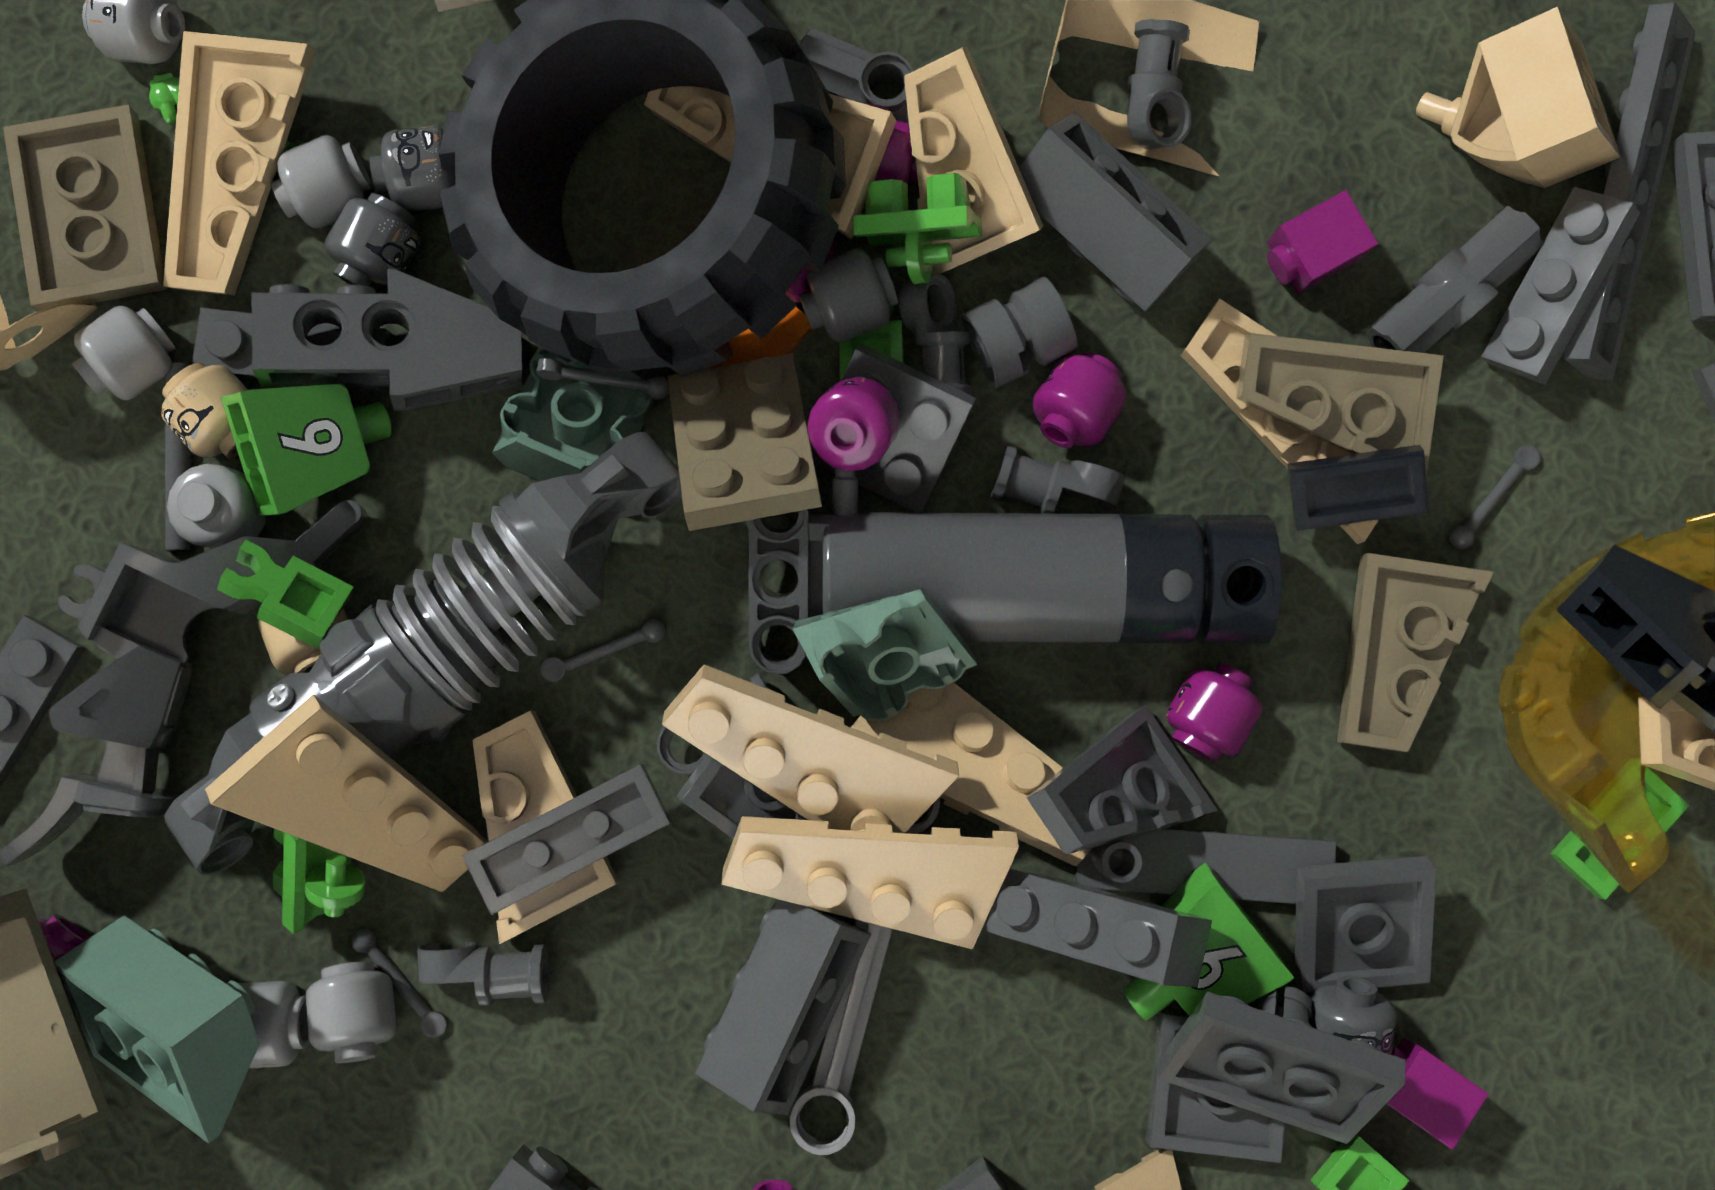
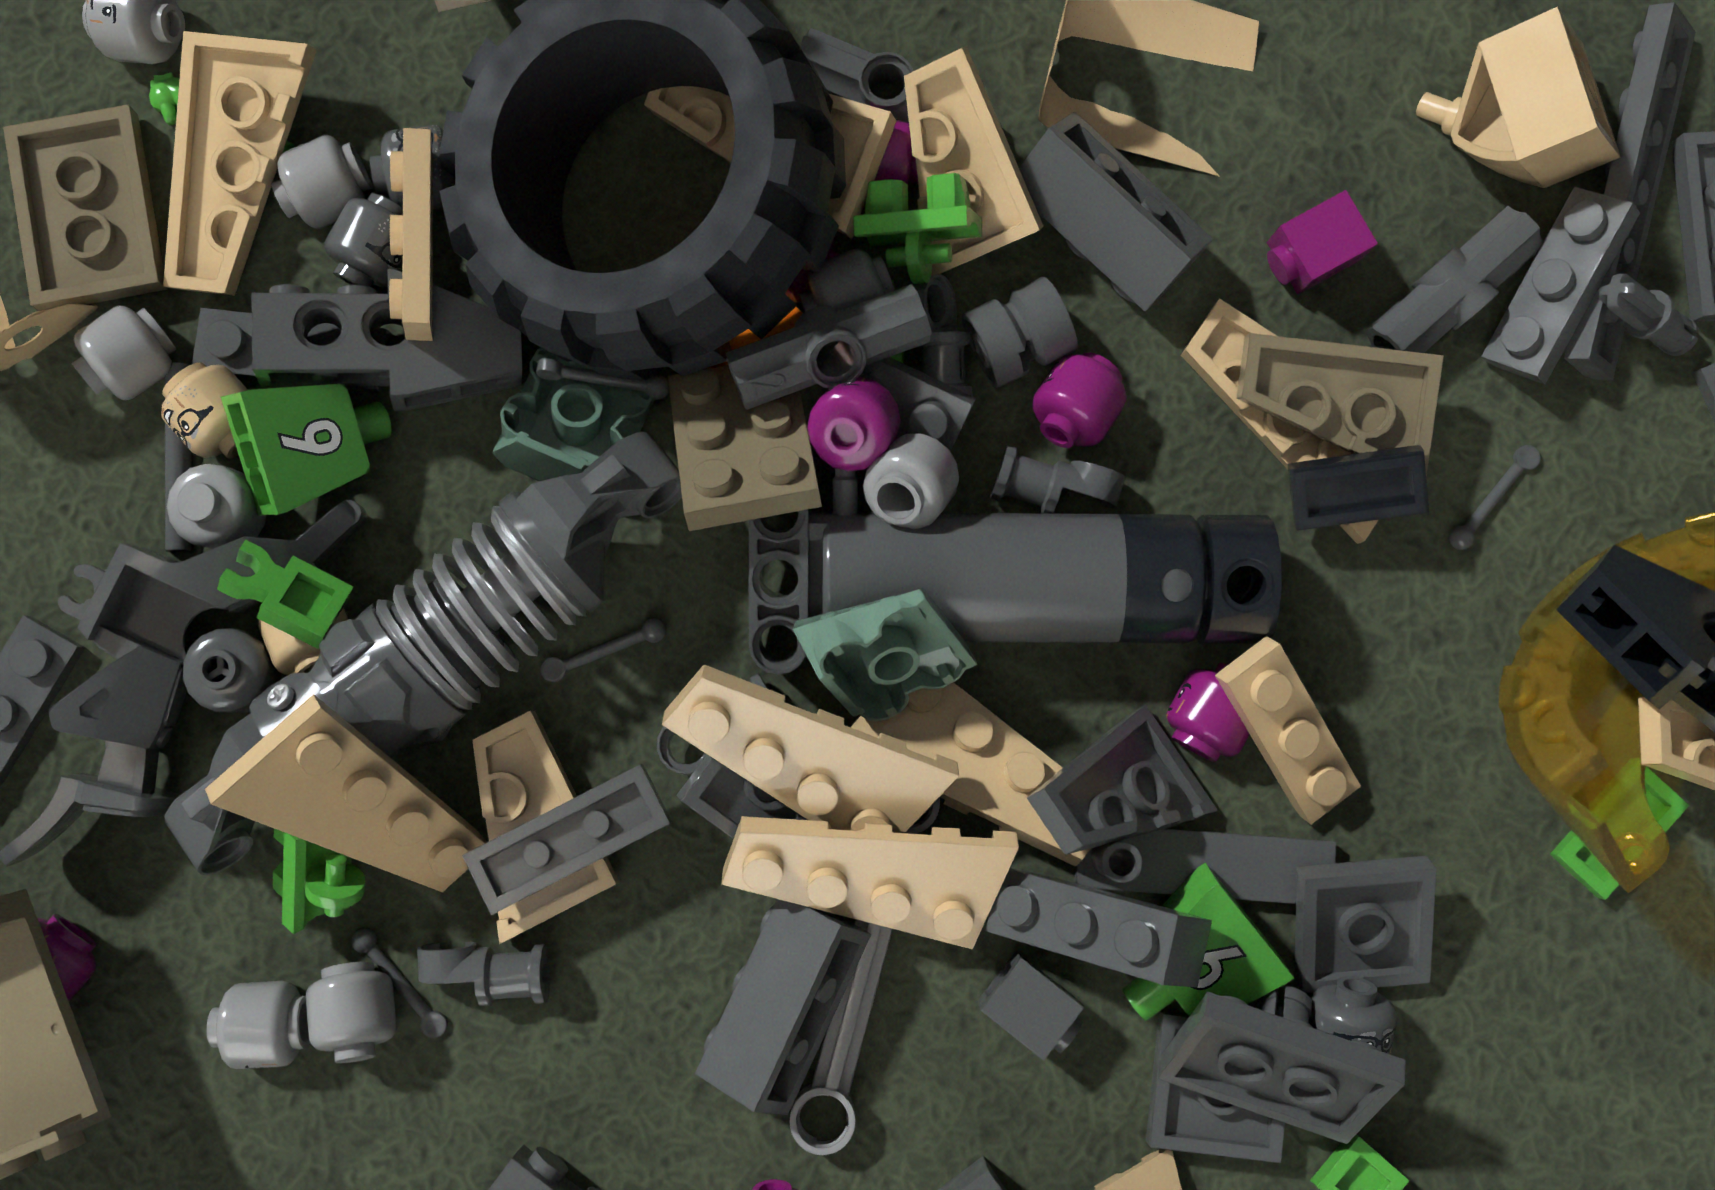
(162, 1022): sand green slope -> none
(234, 687): none -> dark grey head
(413, 235): none -> tan plate
(865, 335): none -> dark grey piece
(911, 481): none -> light grey head
(1032, 1007): none -> dark grey brick
(1158, 82): dark grey connector -> none
(1288, 729): none -> tan plate
(1399, 643): dark tan wing -> none
(1435, 1095): magenta brick -> none
(1649, 315): none -> dark grey axle

